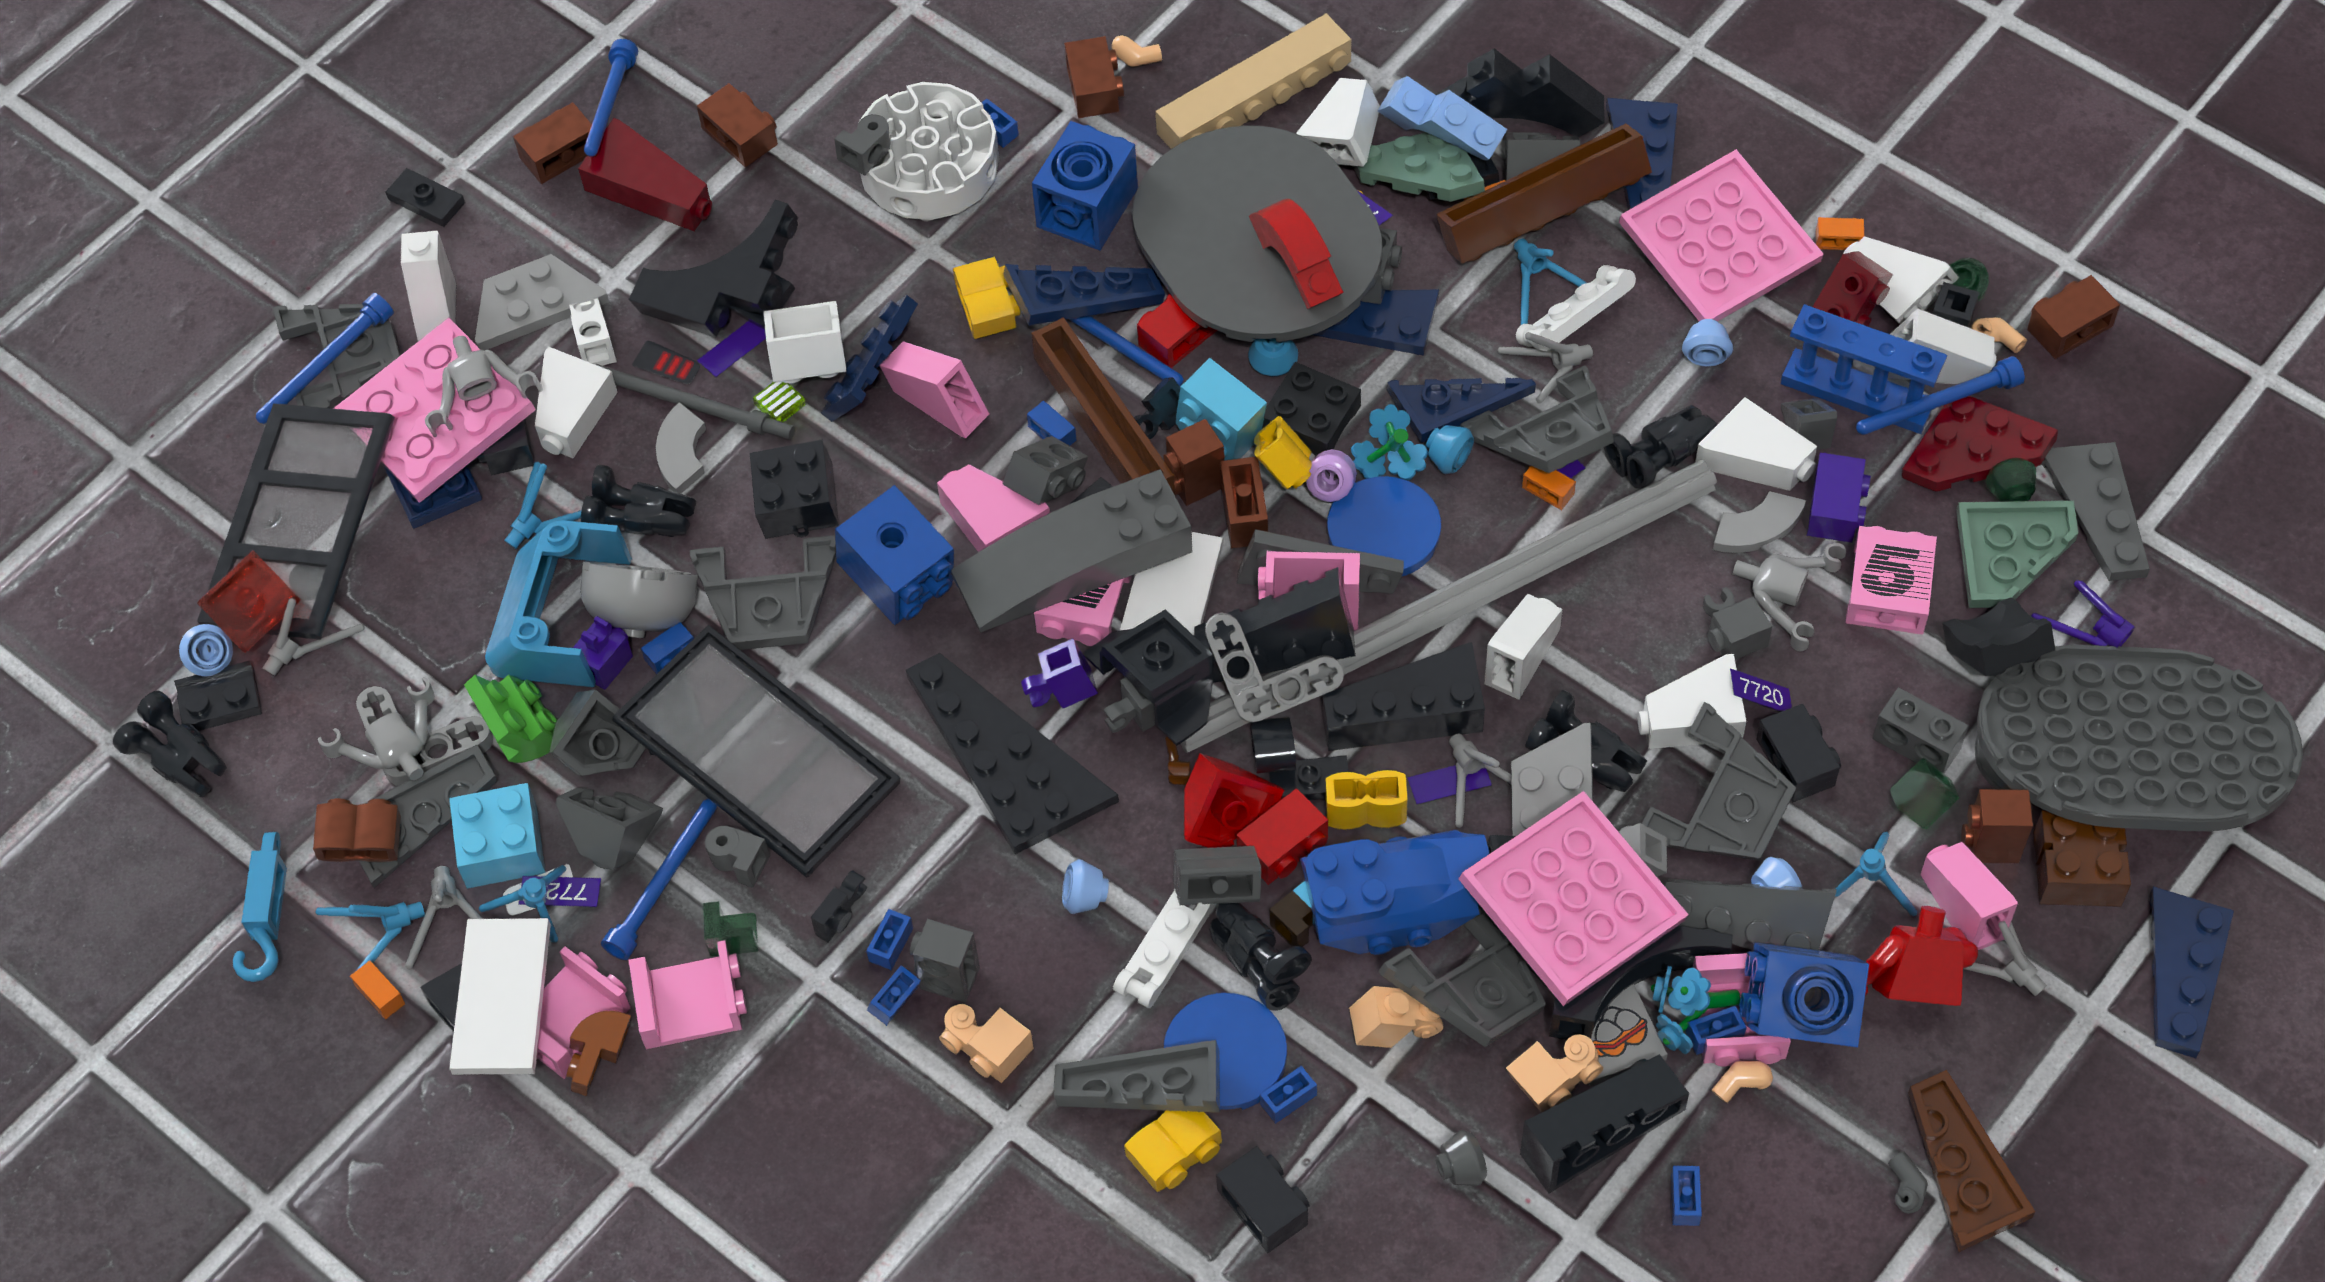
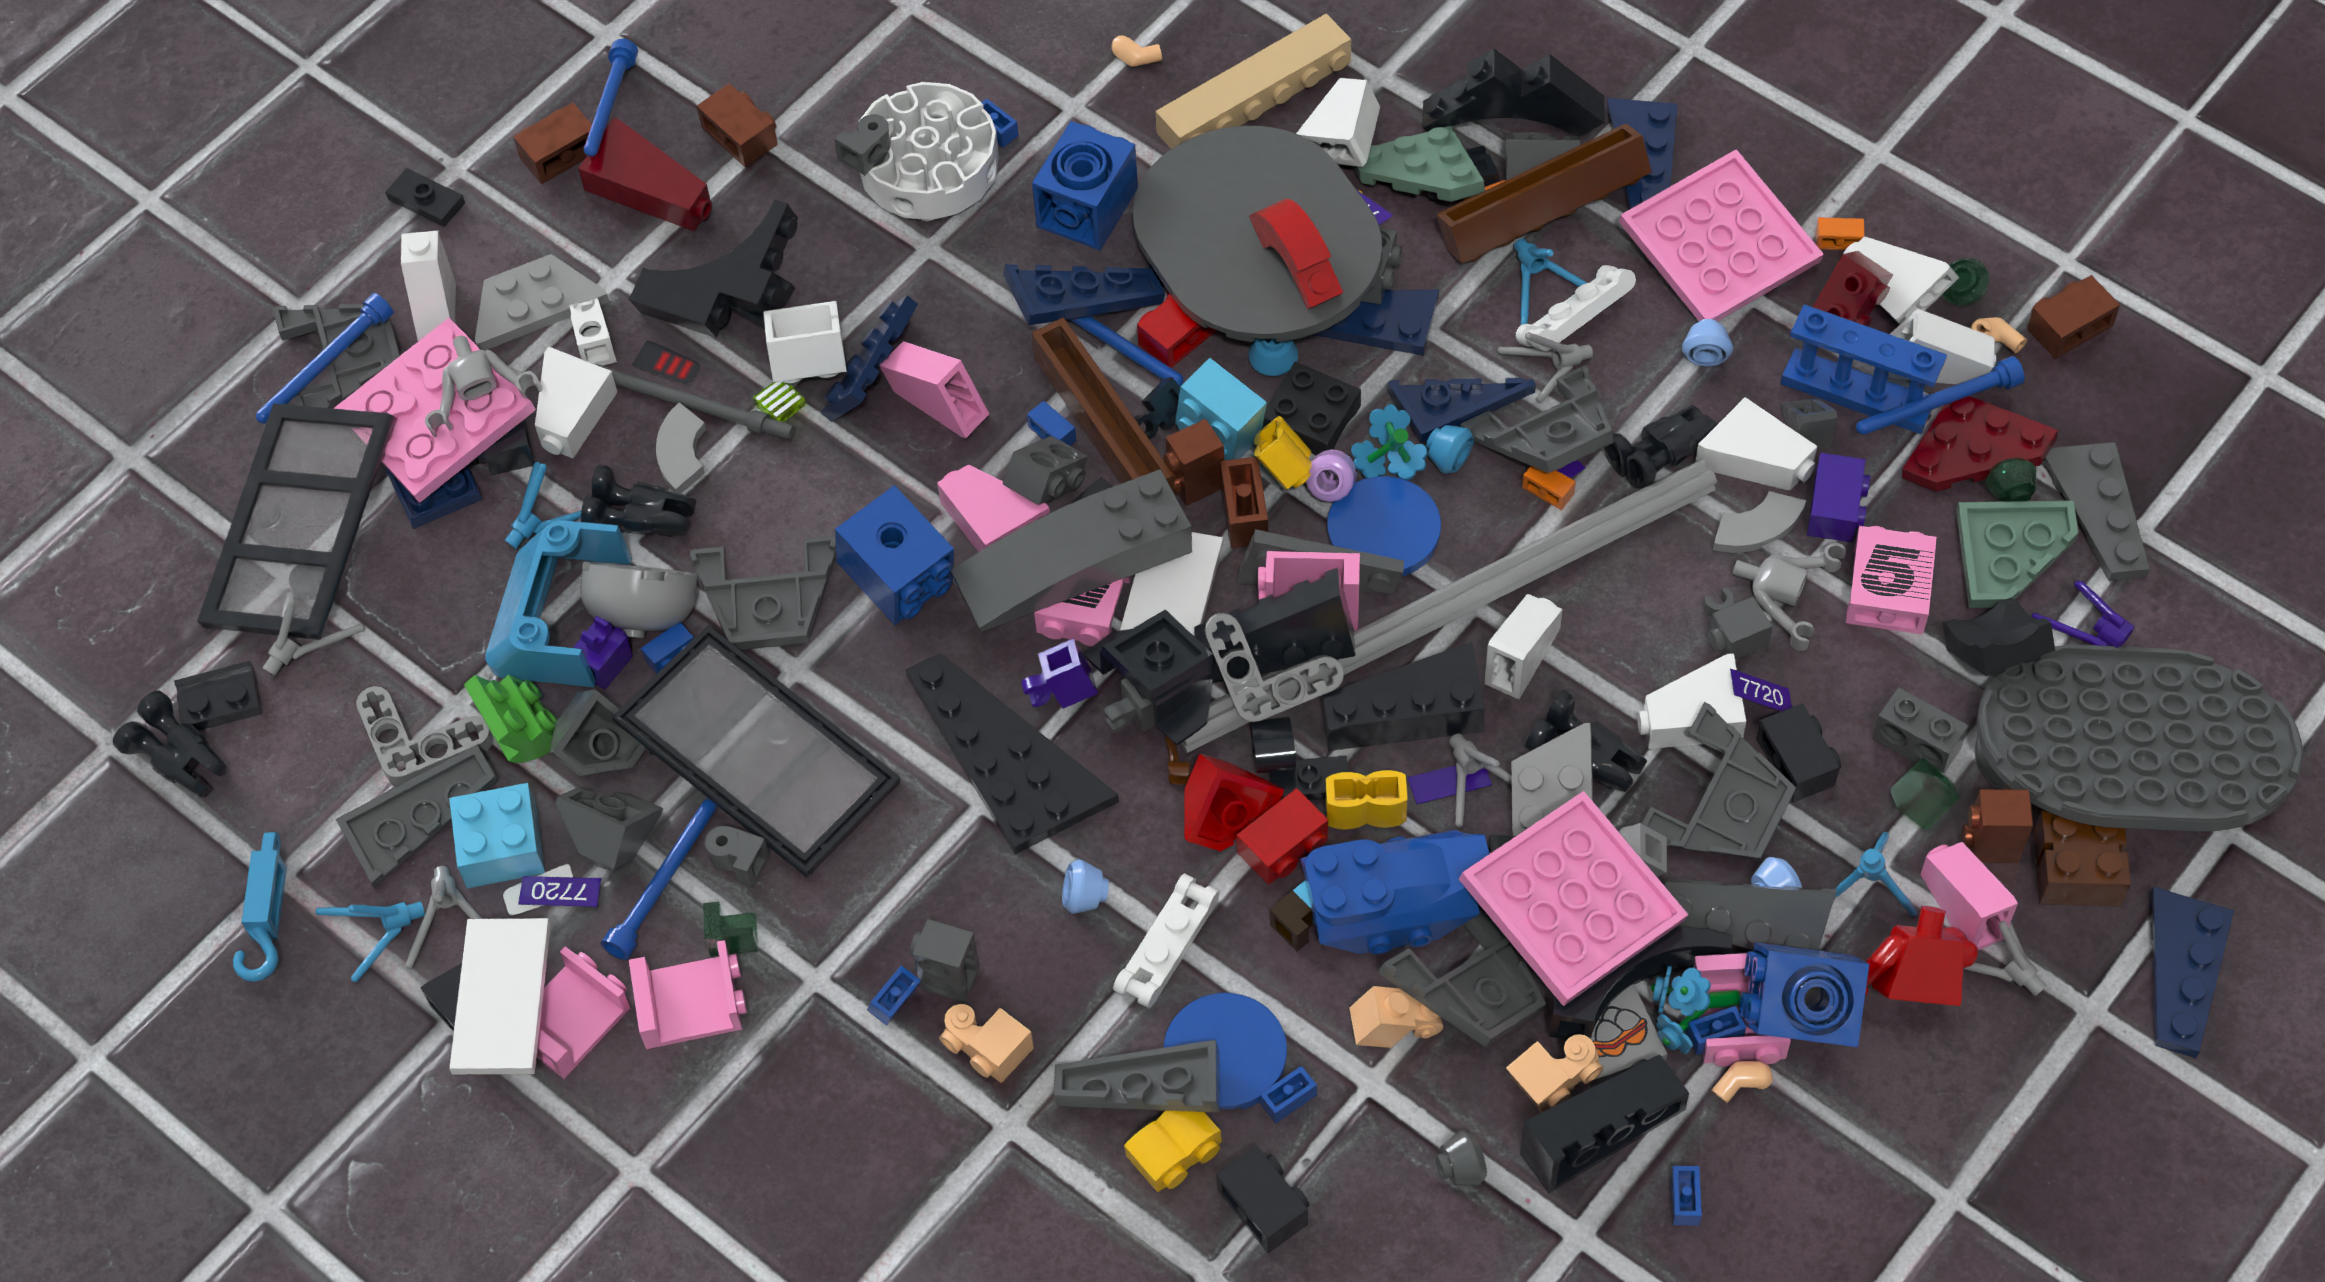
(206, 662): light blue cone -> none
(248, 601): clear red plate -> none
(357, 831): copper brick -> none
(377, 989): orange piece -> none
(390, 738): light grey piece -> none
(534, 896): dark azure plant -> none
(596, 1037): dark orange brick -> none
(732, 348): dark purple sticker -> none
(794, 489): black brick -> none
(835, 910): black plate -> none
(889, 939): blue piece -> none
(985, 297): yellow brick -> none
(1092, 76): copper brick -> none
(1217, 875): dark grey brick -> none
(1252, 952): black piece -> none
(1442, 116): light blue arch -> none
(1912, 1185): dark grey arm -> none
(1956, 304): black brick -> none
(1969, 1172): reddish brown wing -> none

